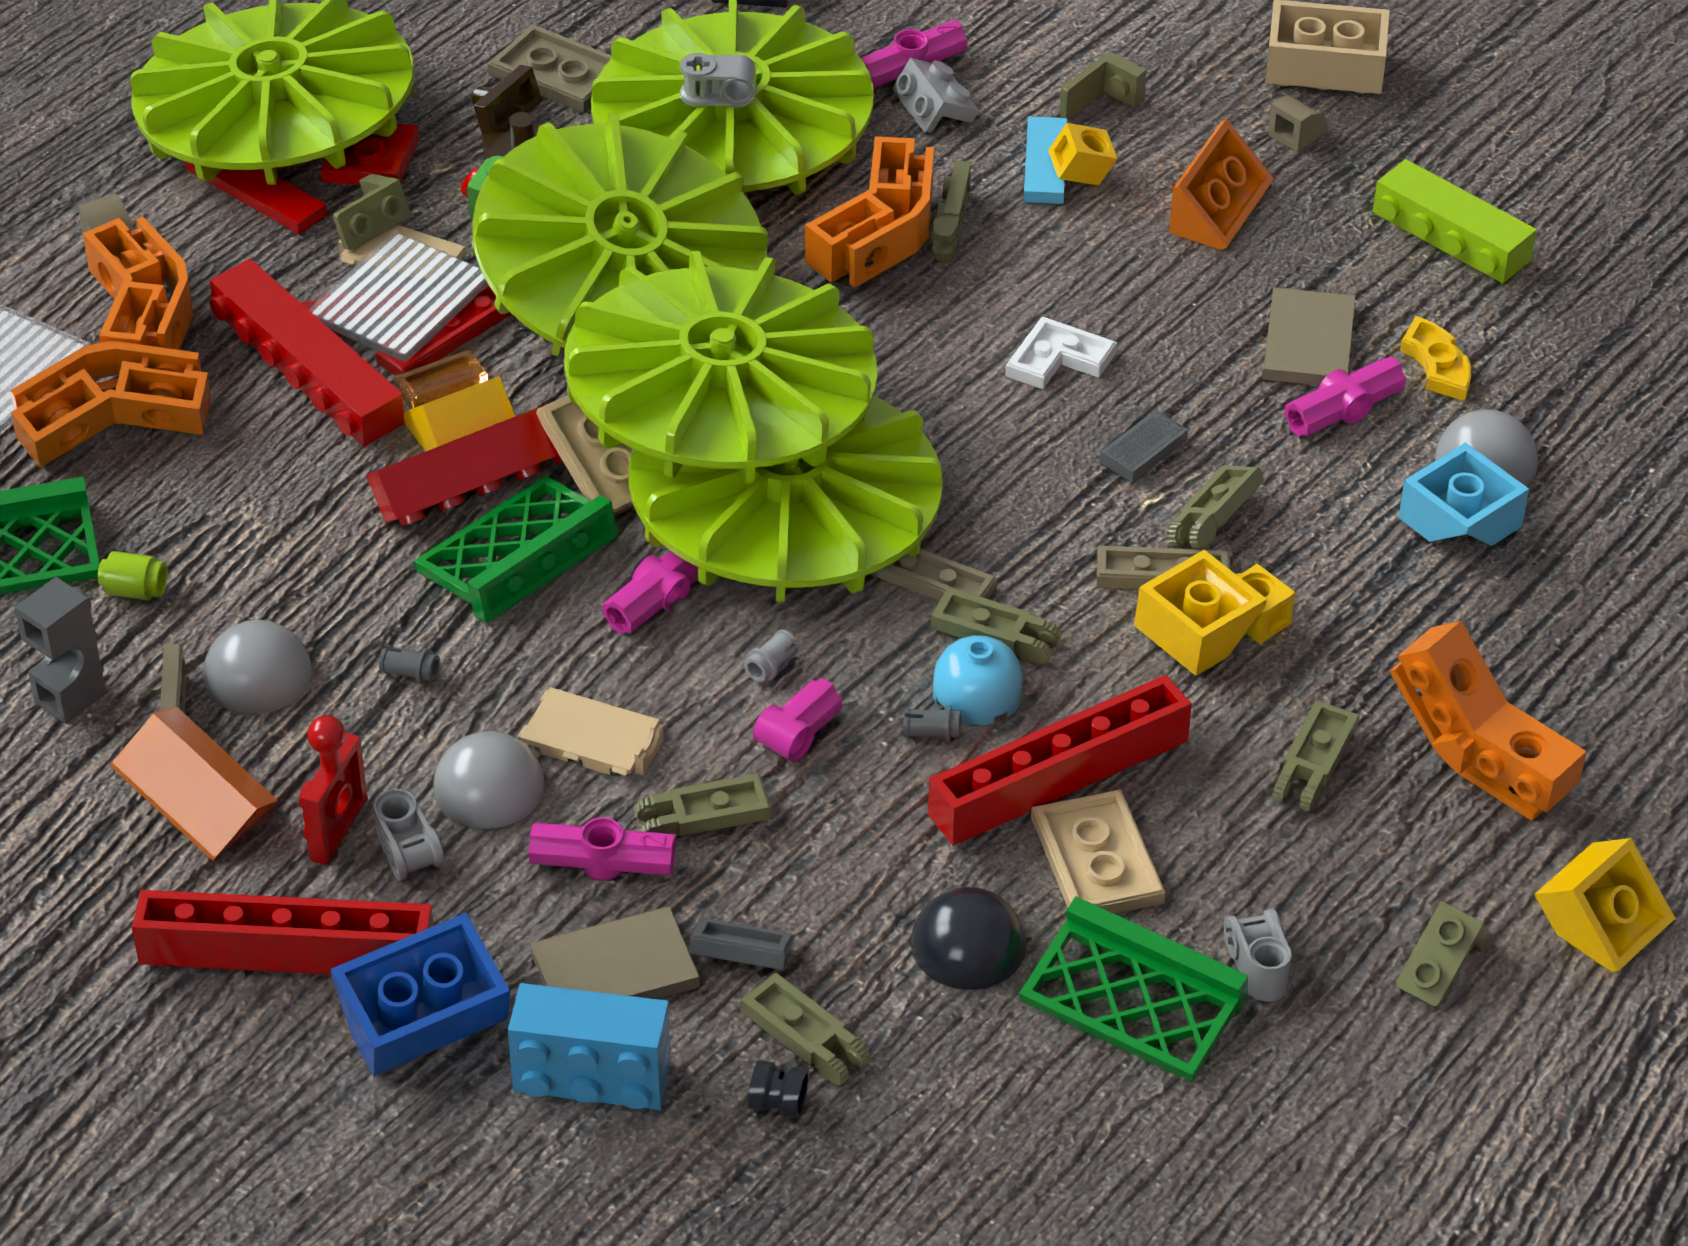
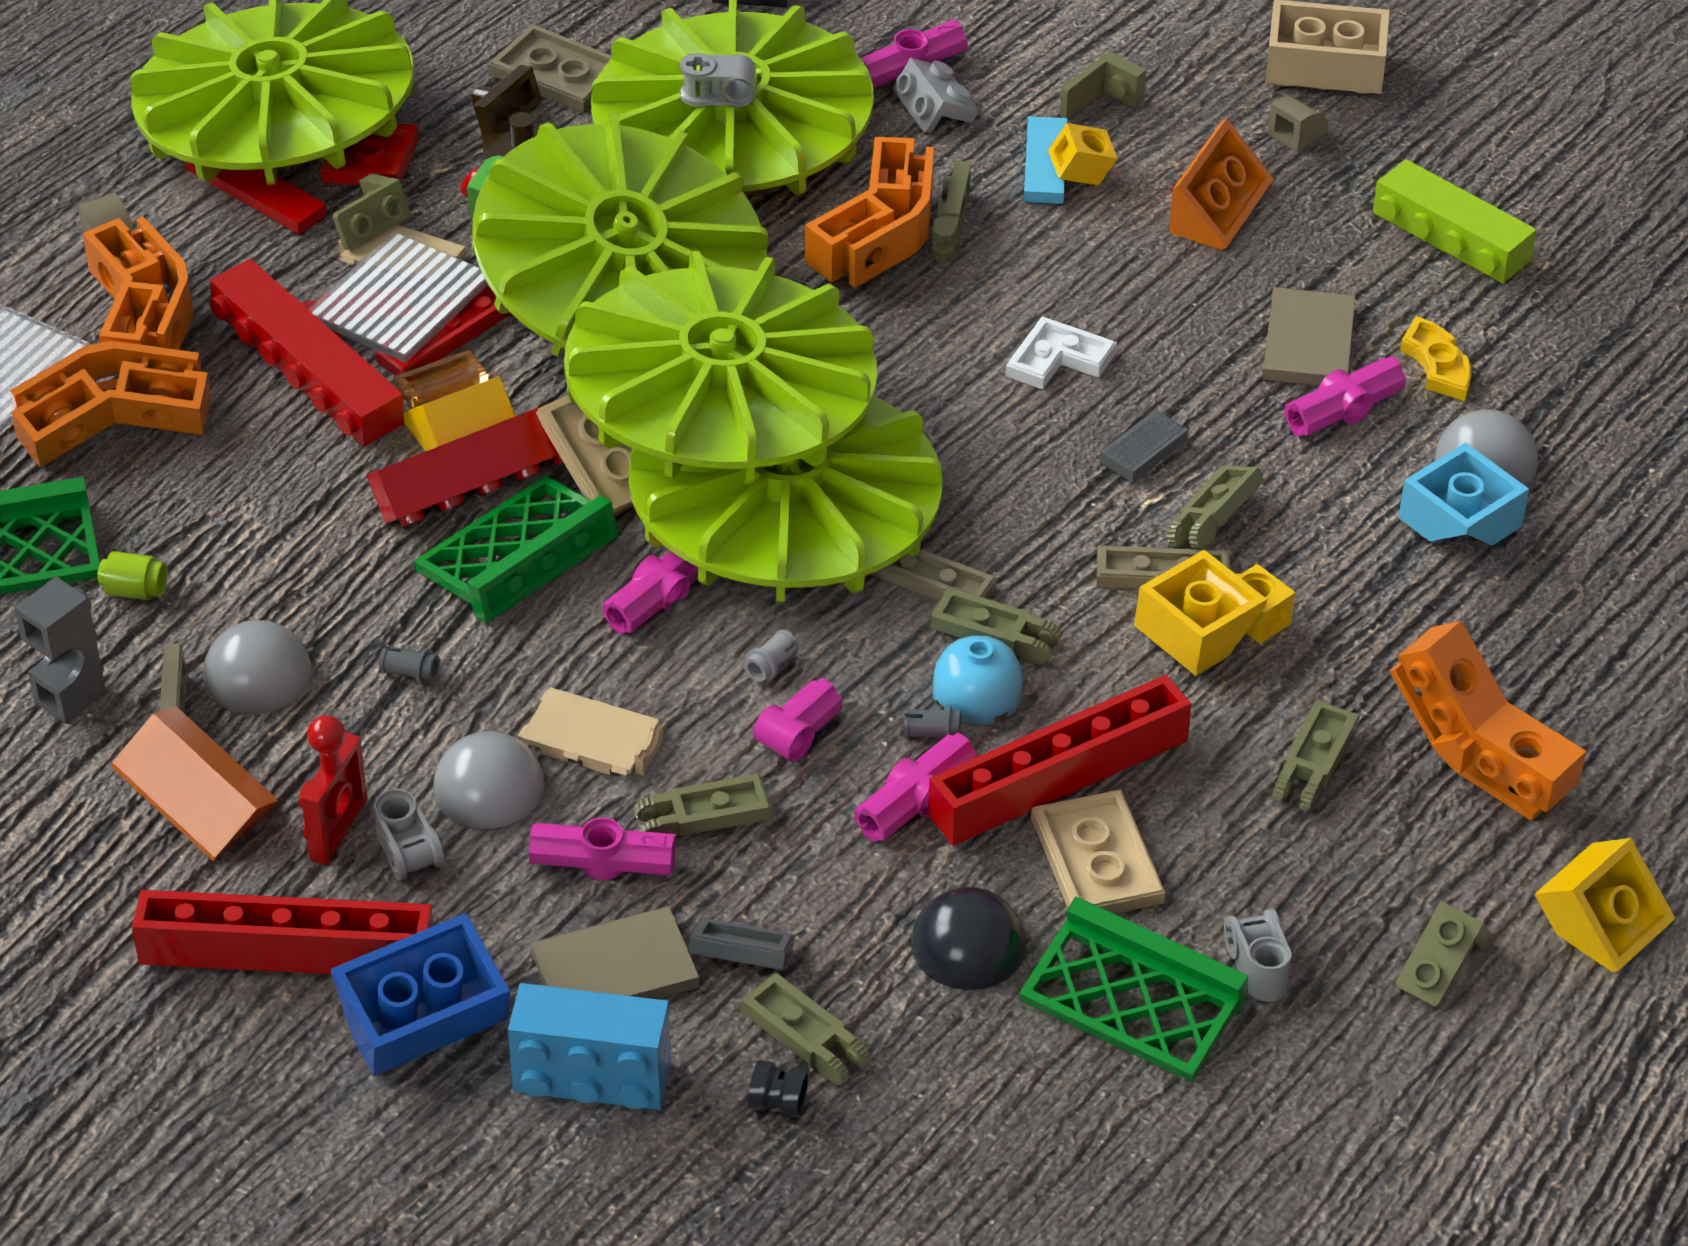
(908, 788): none -> dark pink piece

